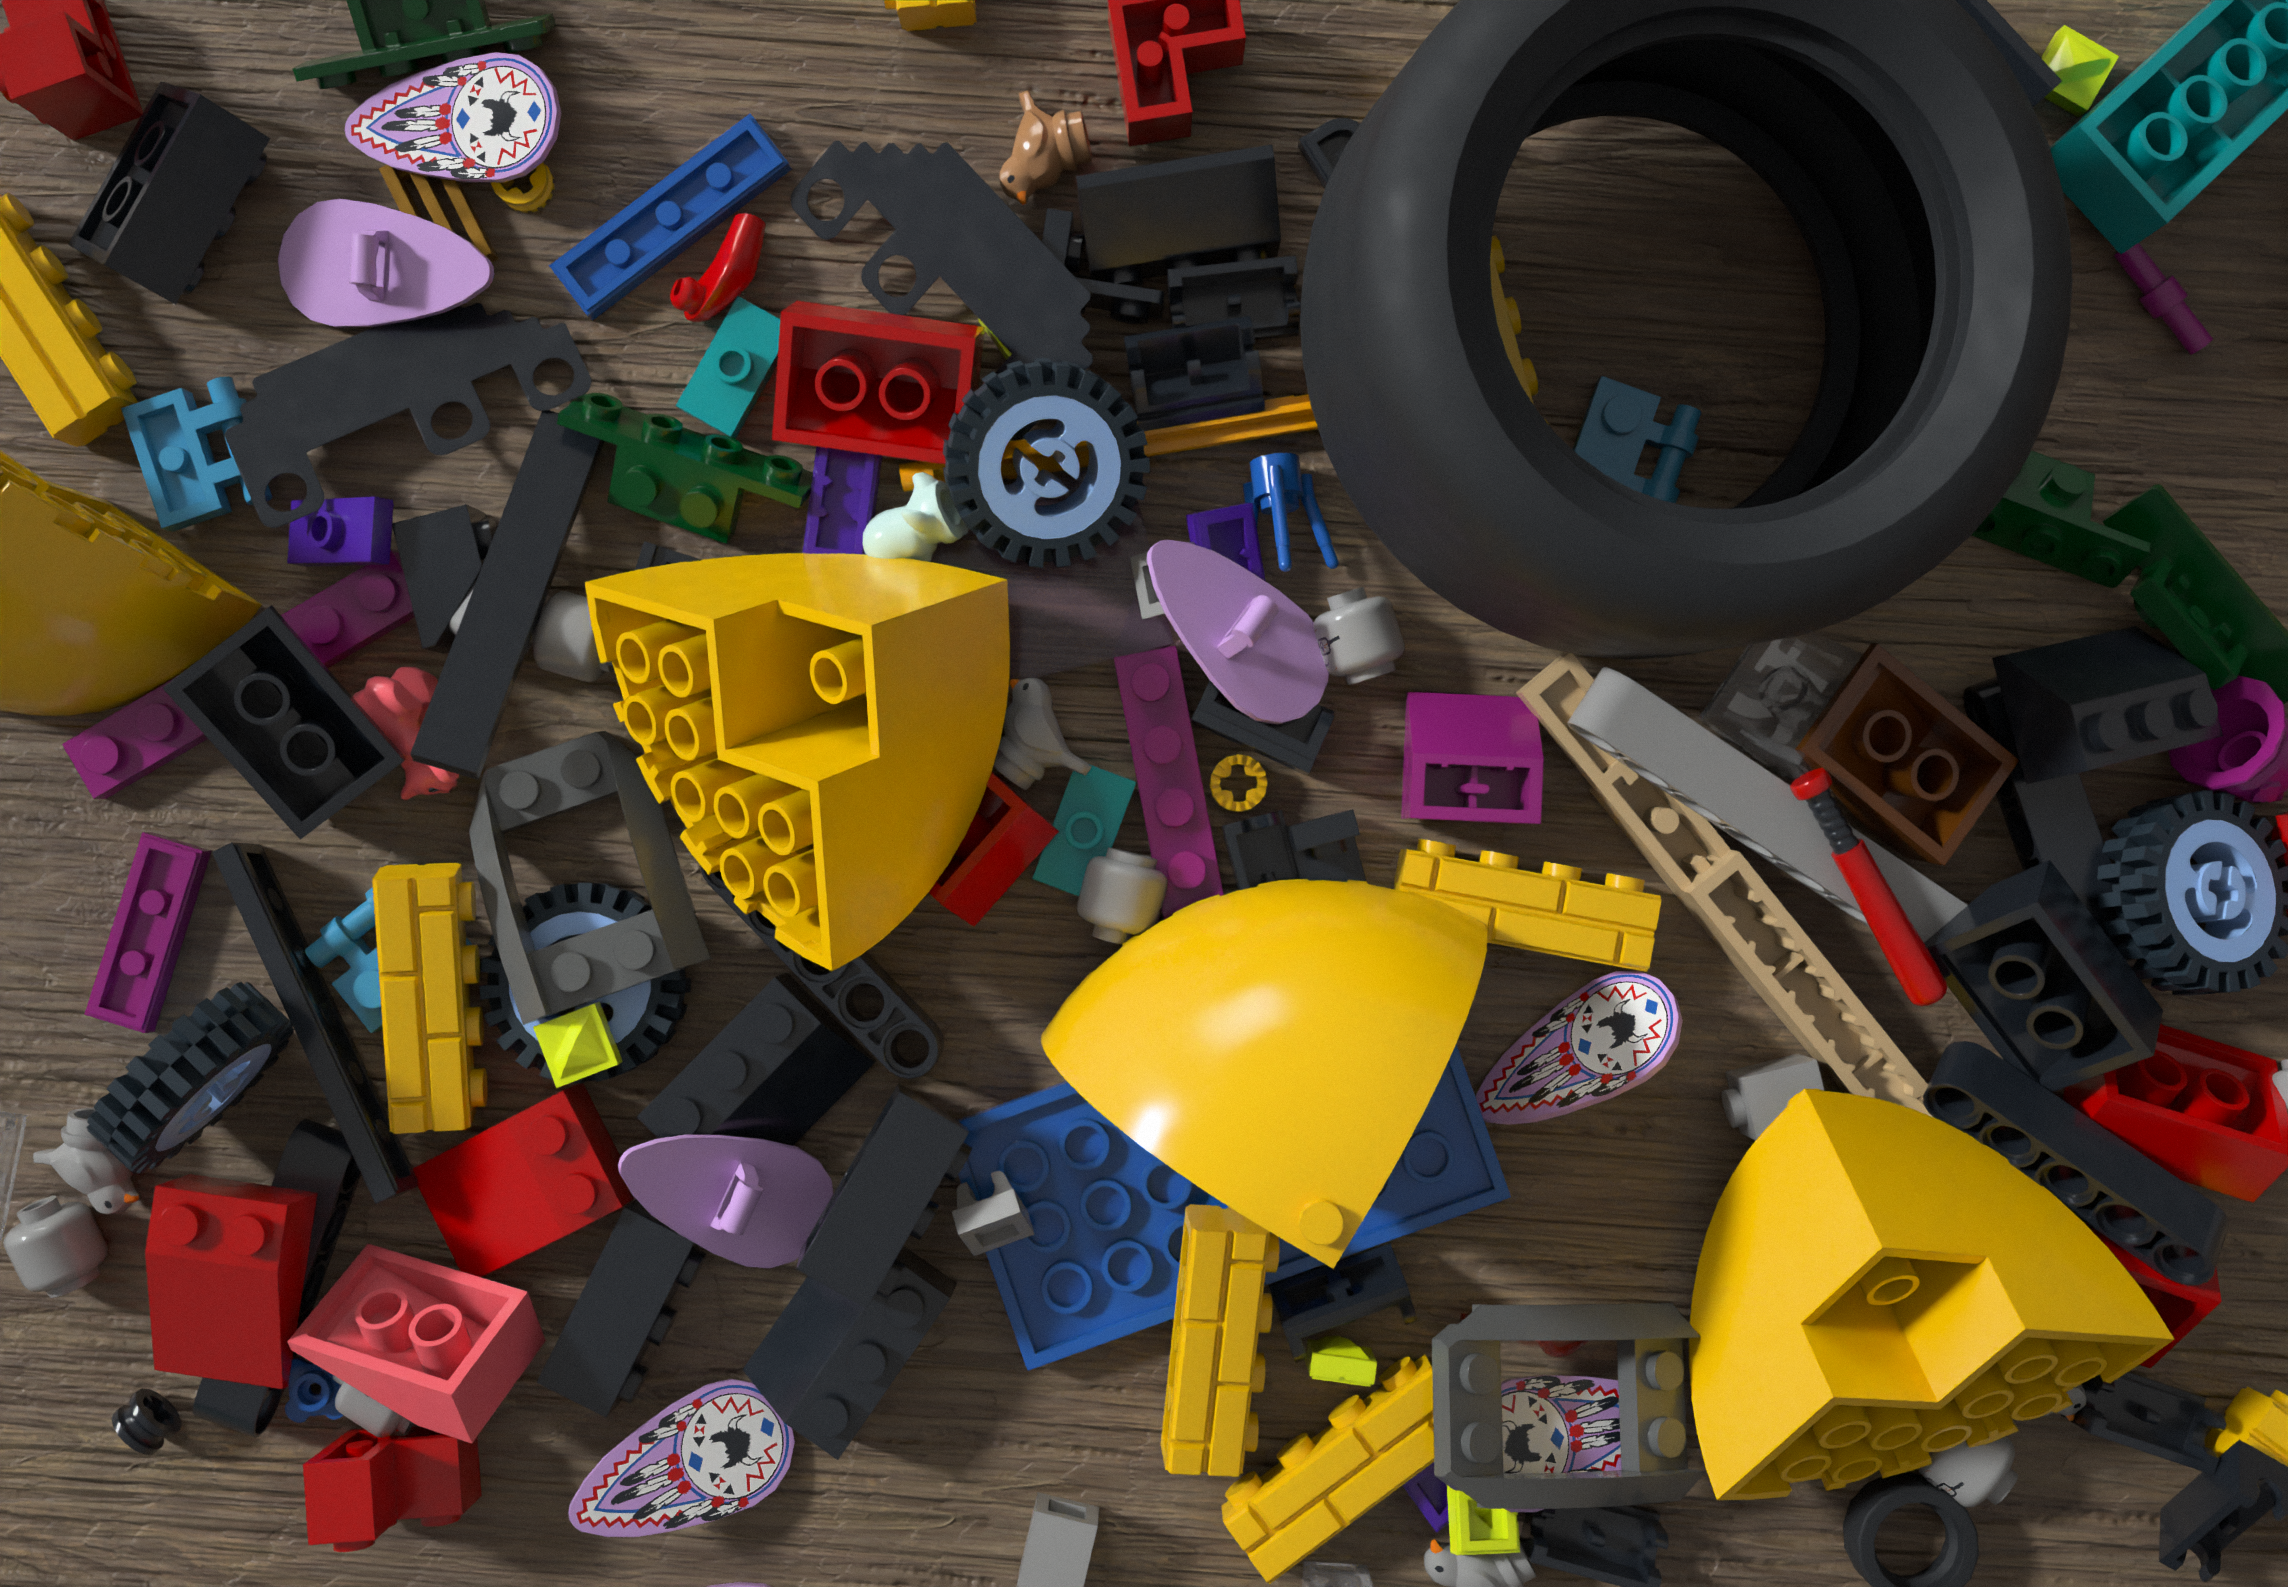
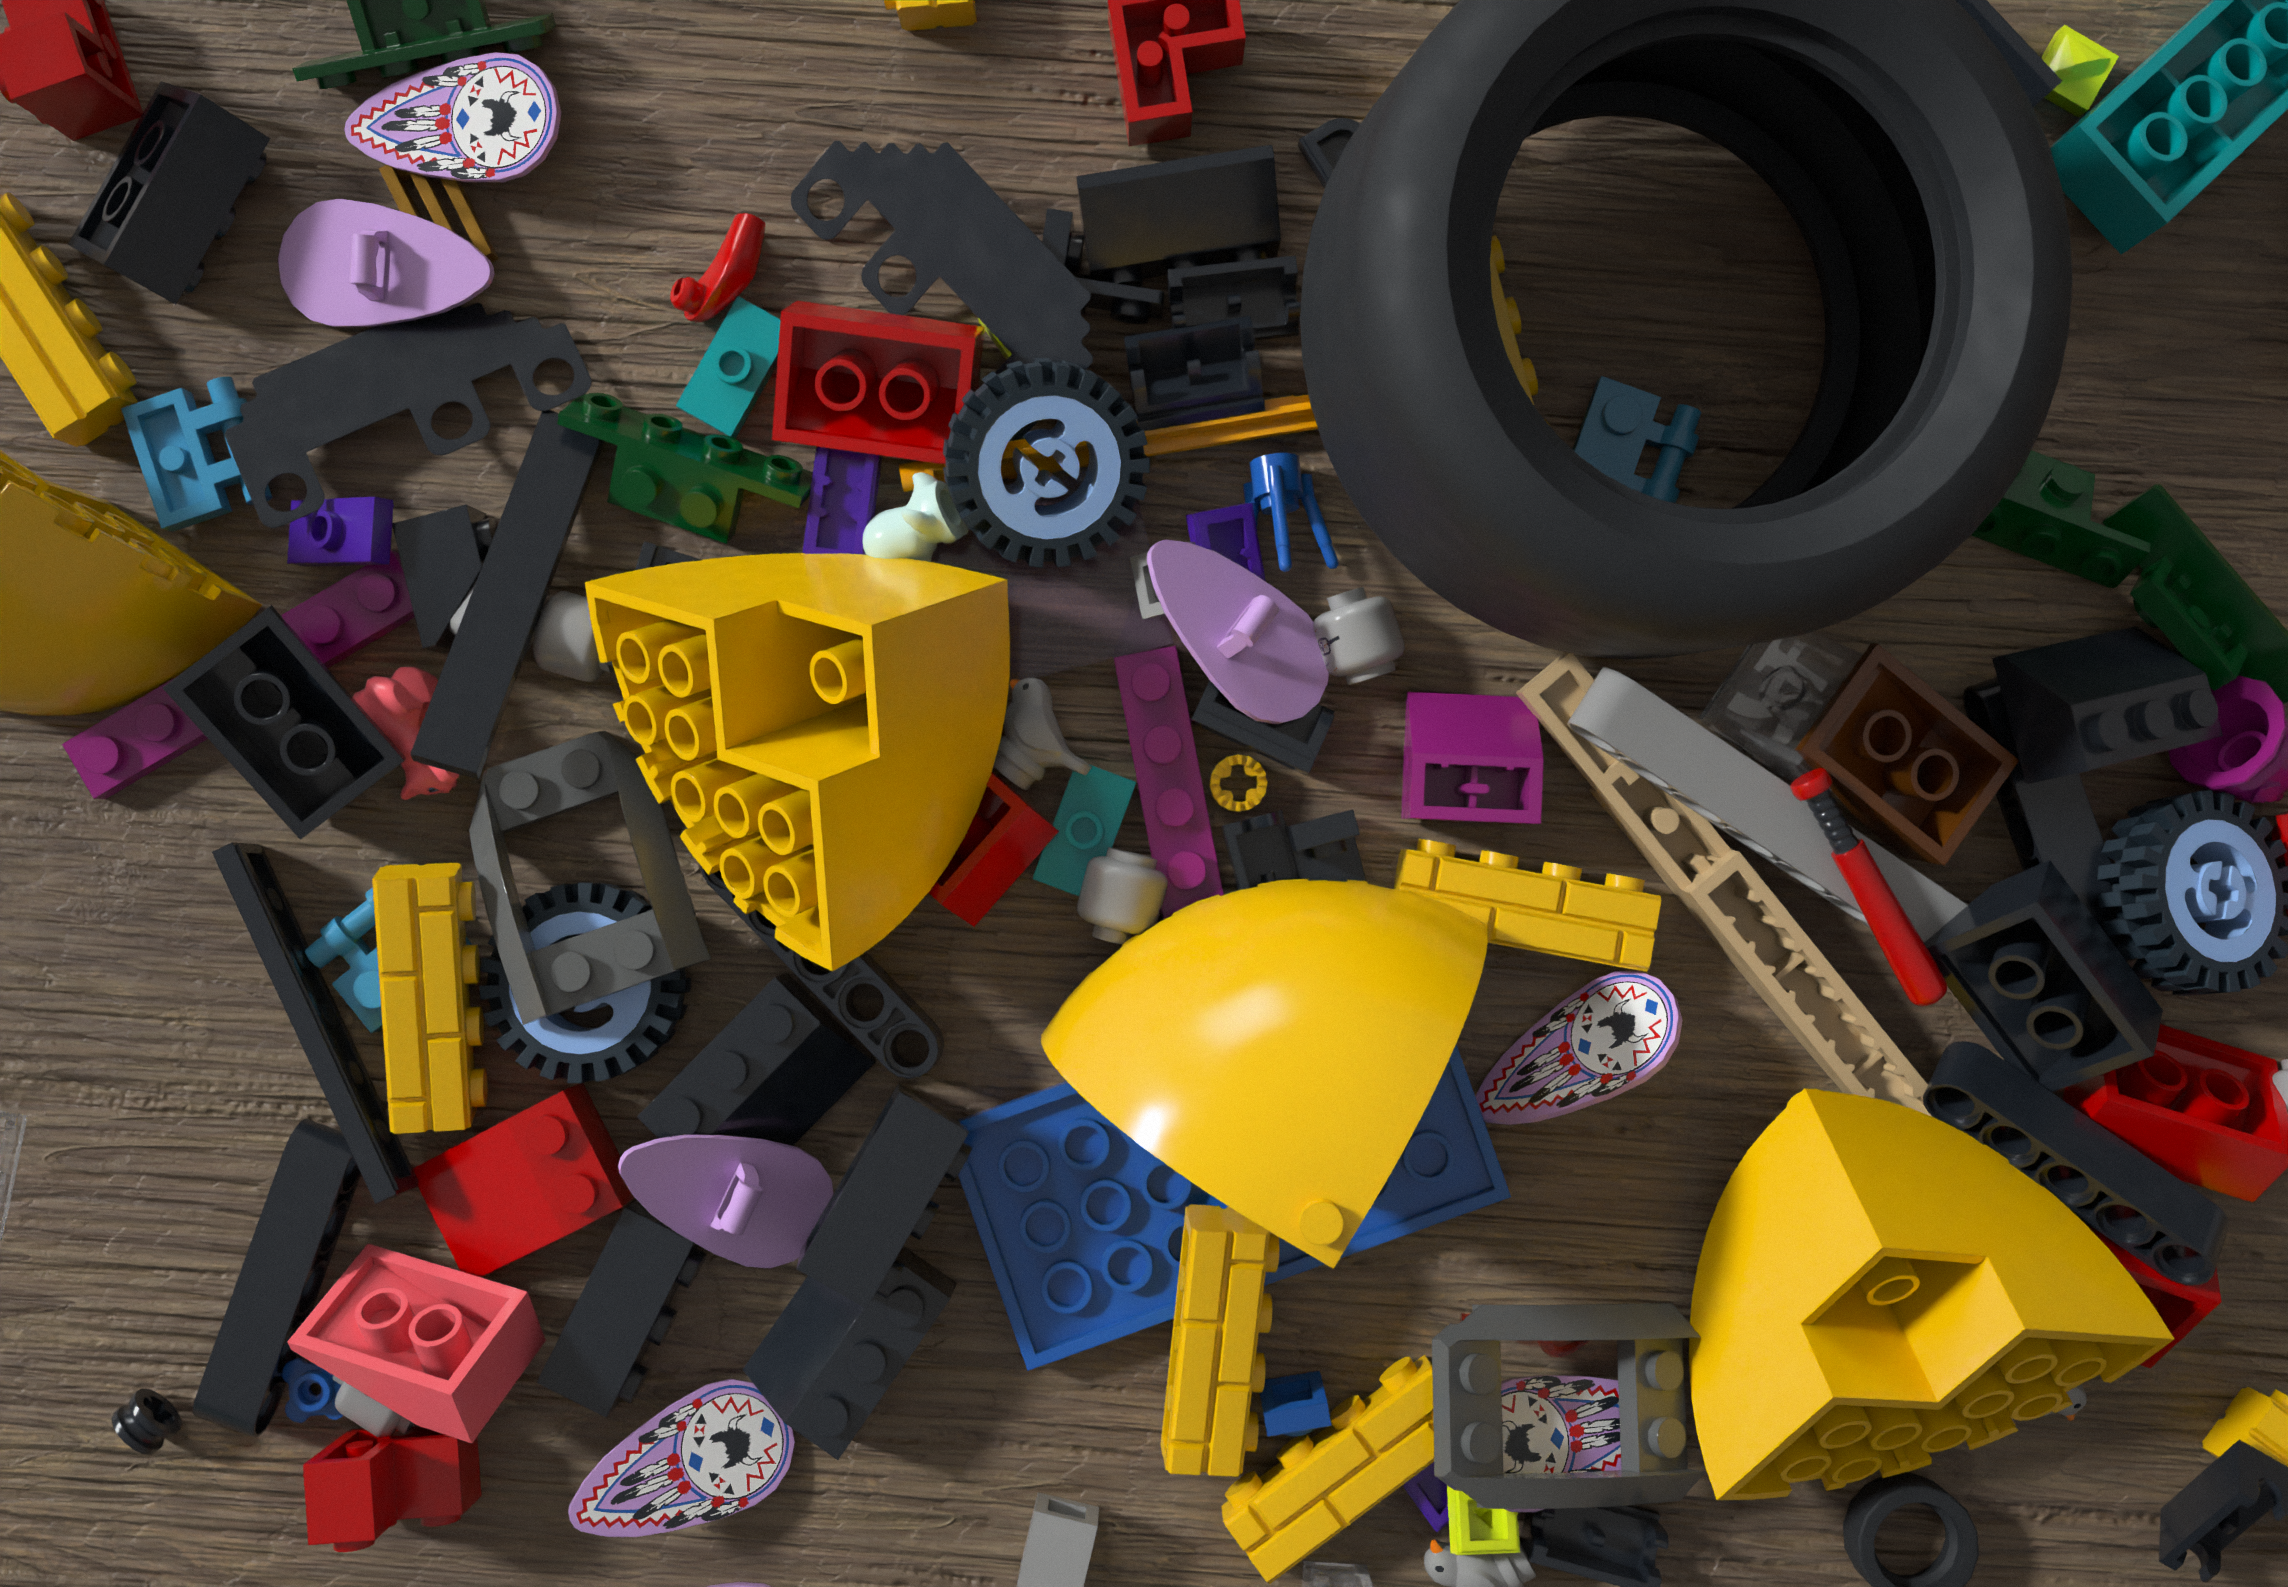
(56, 1246): light grey head -> none
(90, 1166): light grey animal -> none
(148, 932): magenta tile -> none
(189, 1077): black wheel -> none
(227, 1277): red slope -> none
(517, 200): yellow bush -> none
(578, 1044): neon yellow tile -> none
(670, 217): blue tile -> none
(993, 1220): light grey tile -> none
(1043, 150): medium nougat animal -> none
(1294, 1404): none -> blue plate
(1340, 1295): black hinge -> none
(1340, 1361): neon yellow tile -> none
(1763, 1090): light grey brick -> none
(1973, 1472): light grey head -> none
(2151, 1419): black hinge -> none
(2164, 298): magenta bar -> none

